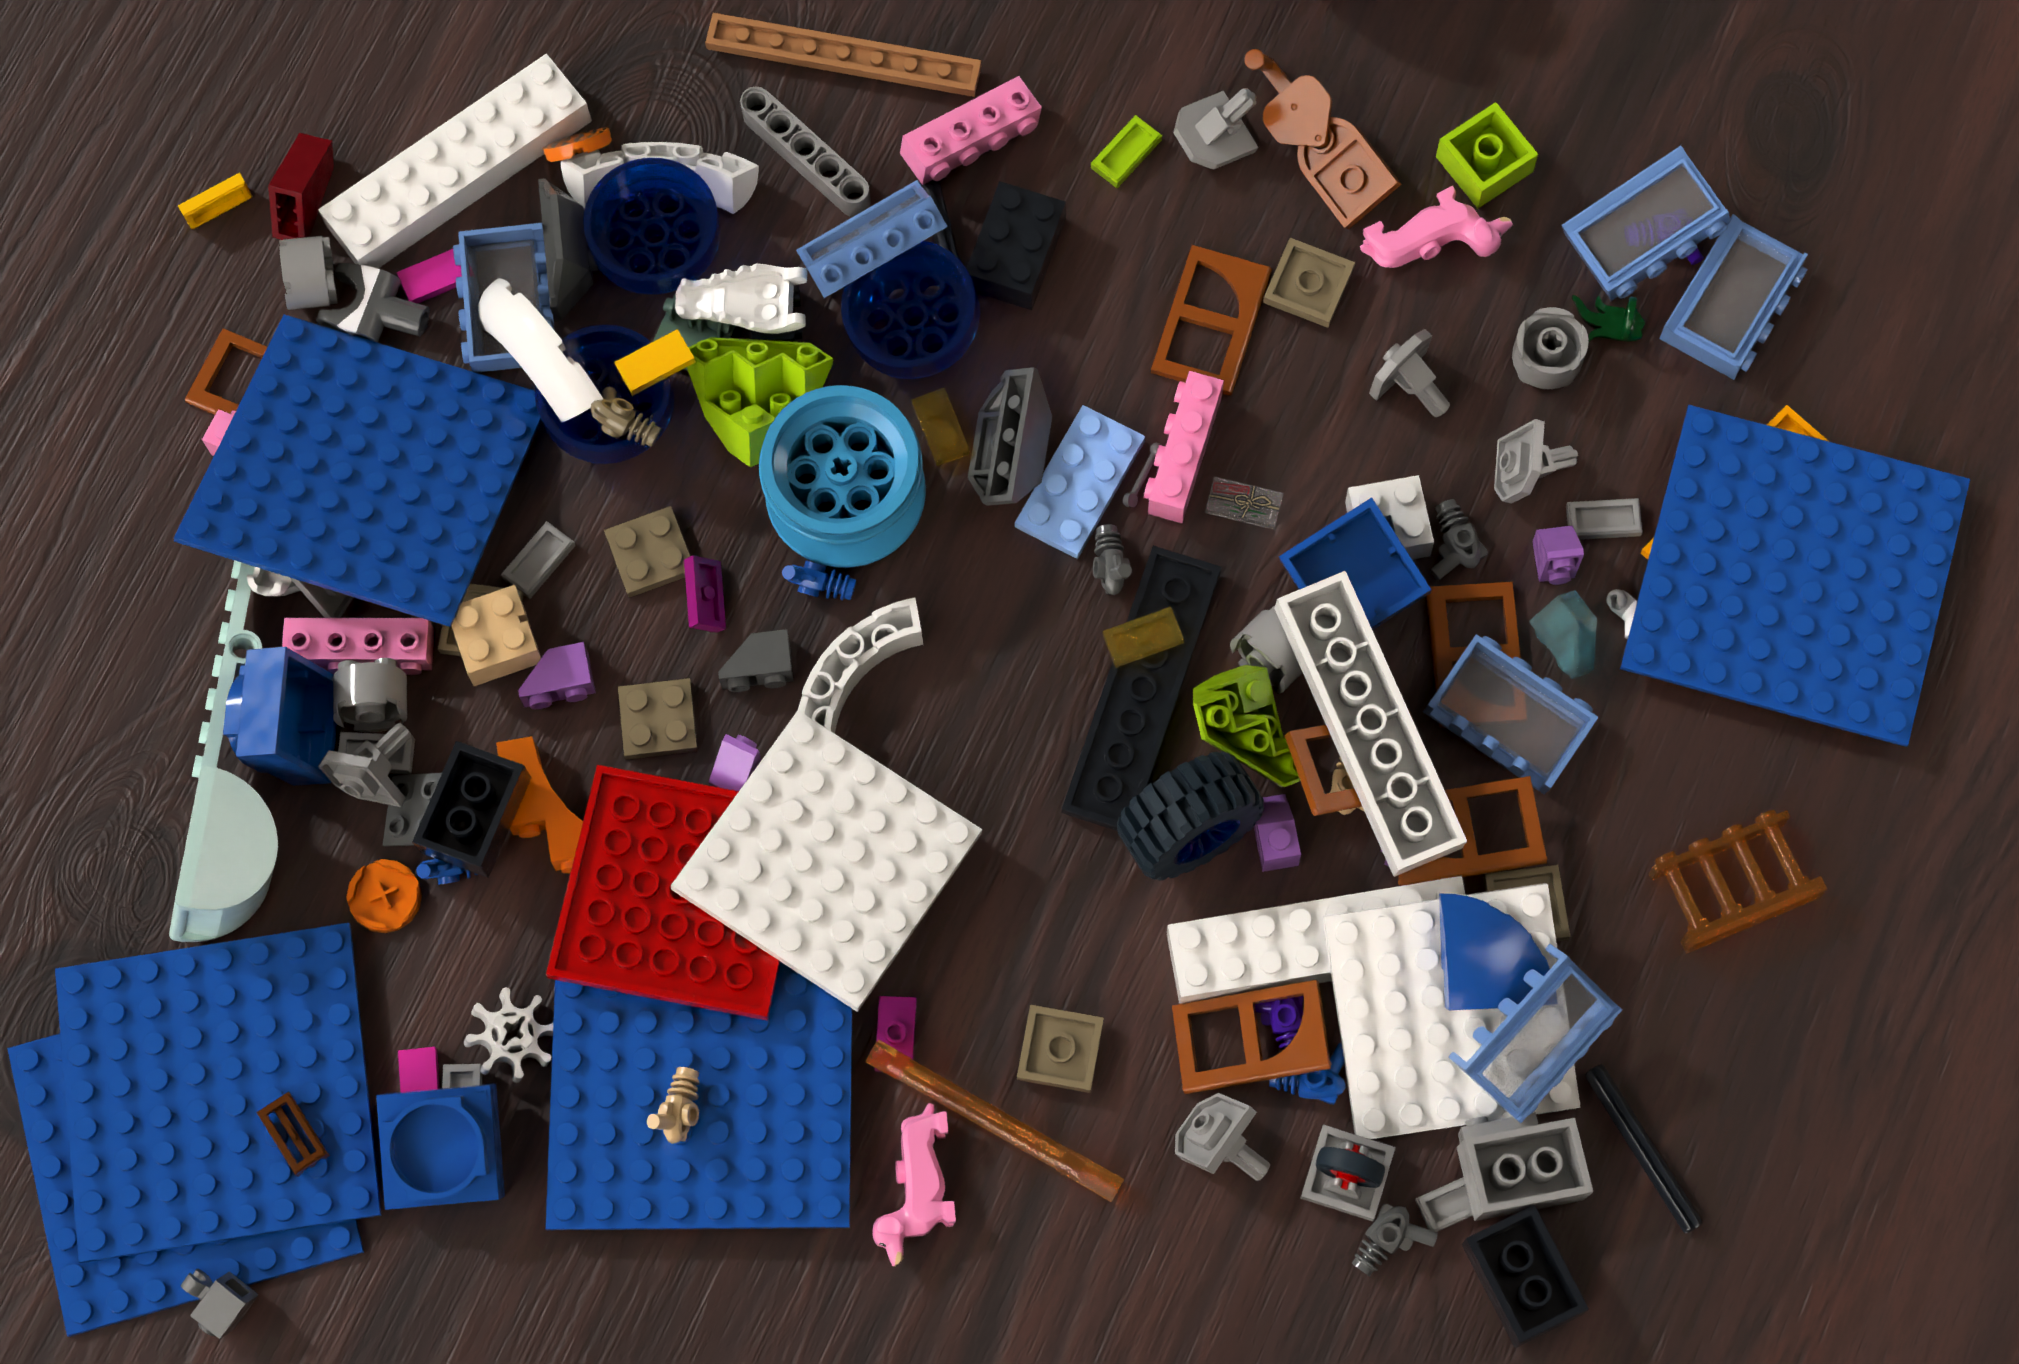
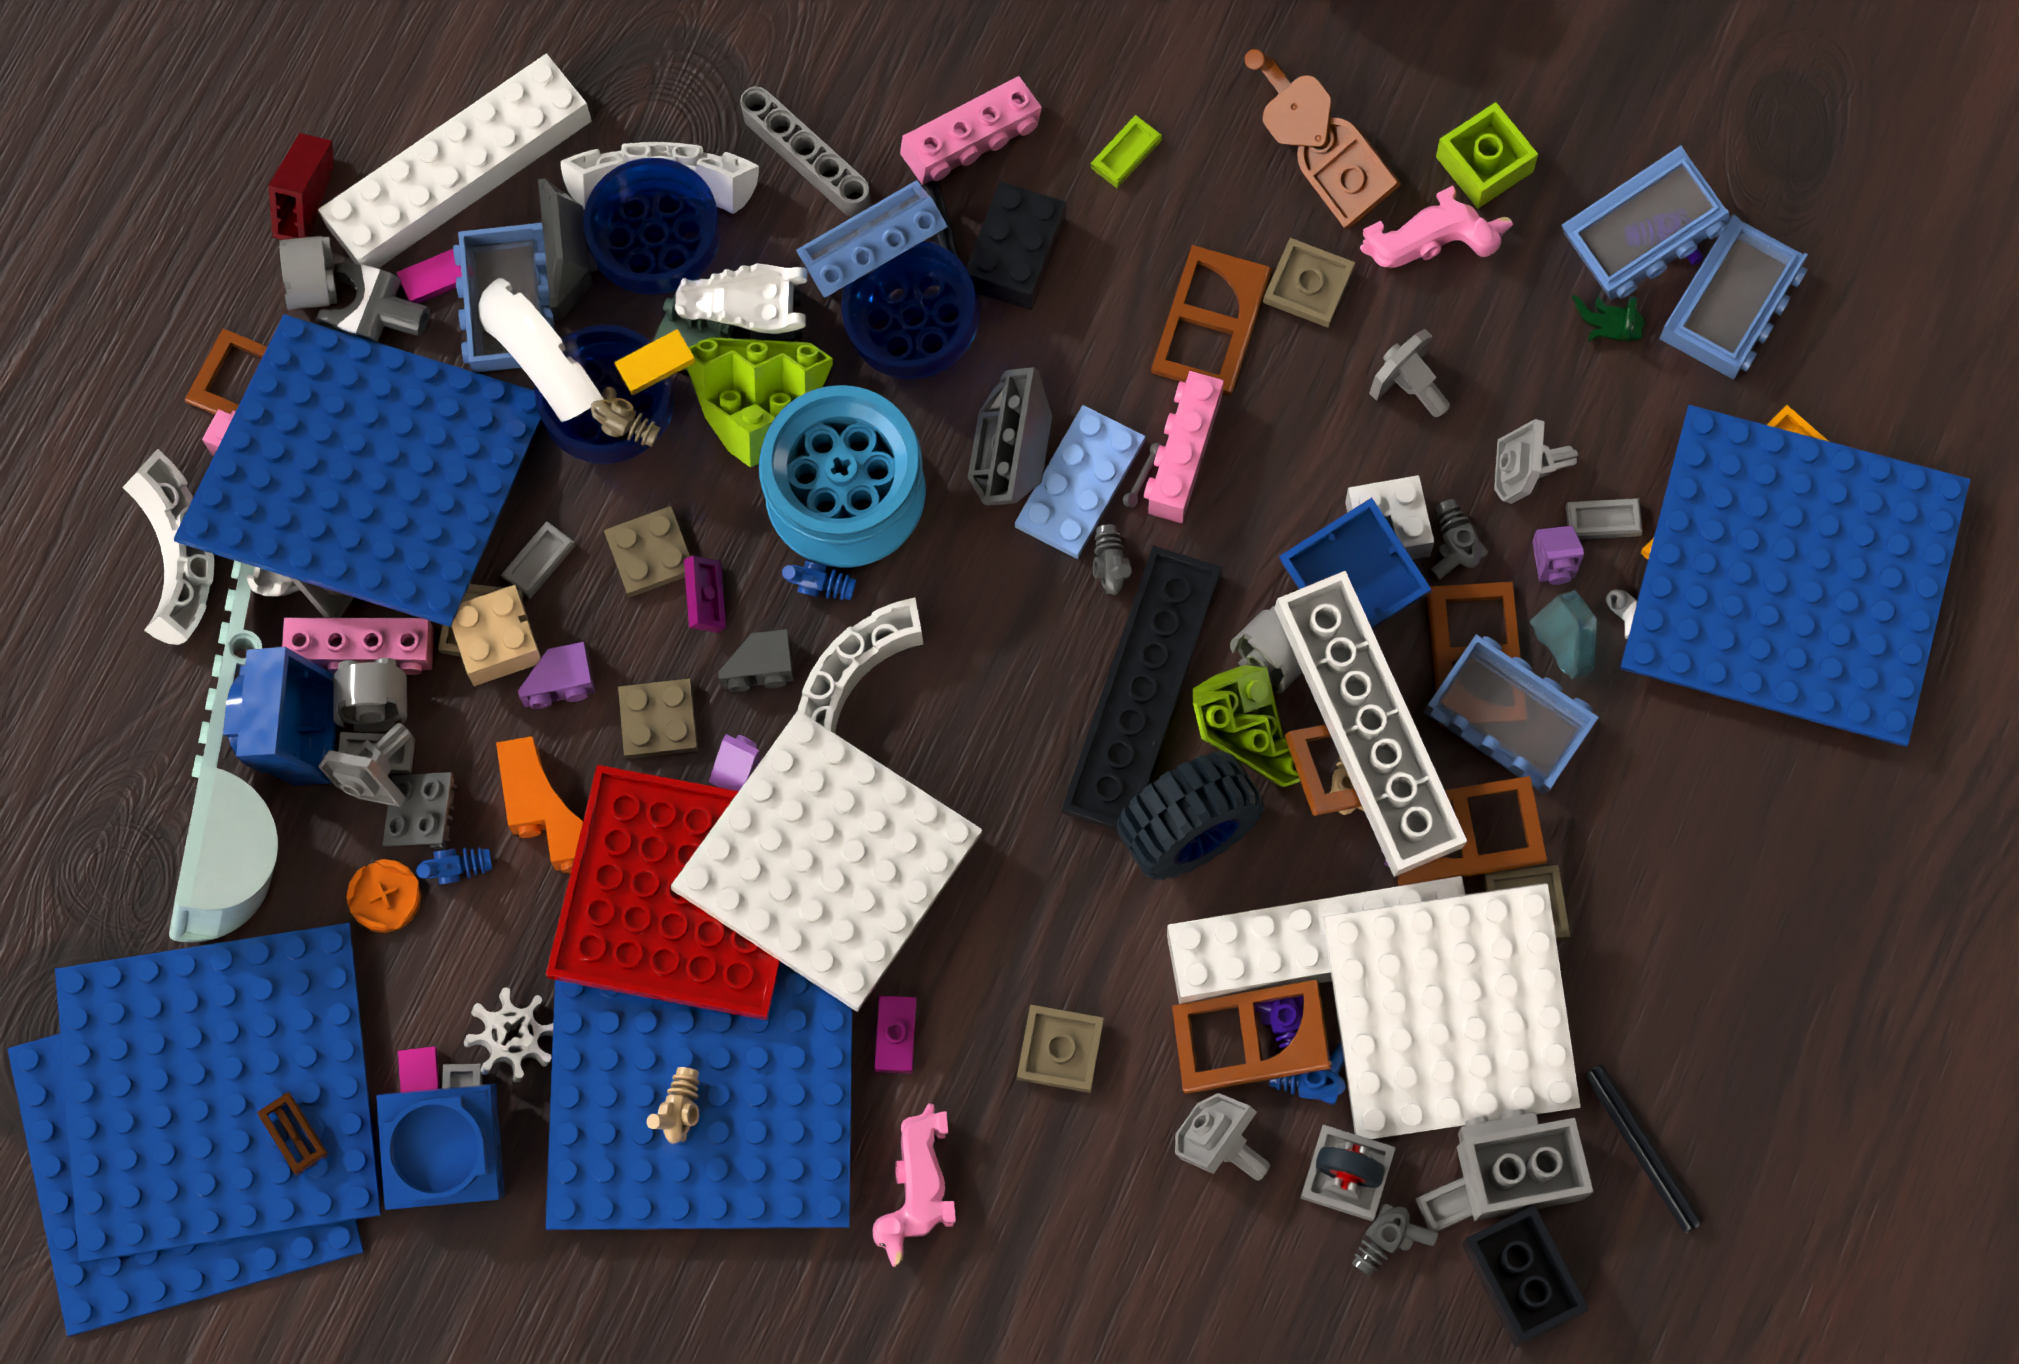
(187, 570): none -> white brick
(215, 201): yellow tile -> none
(221, 1302): brick -> none
(472, 809): black brick -> none
(585, 142): orange tile -> none
(843, 54): medium nougat plate -> none
(940, 426): clear yellow plate -> none
(995, 1121): clear orange piece -> none
(1143, 637): clear yellow plate -> none
(1214, 131): light grey piece -> none
(1244, 502): clear tile -> none
(1277, 835): medium lavender slope -> none
(1484, 954): blue brick -> none
(1539, 1036): window -> none
(1546, 367): light grey brick -> none
(1734, 917): clear orange fence -> none

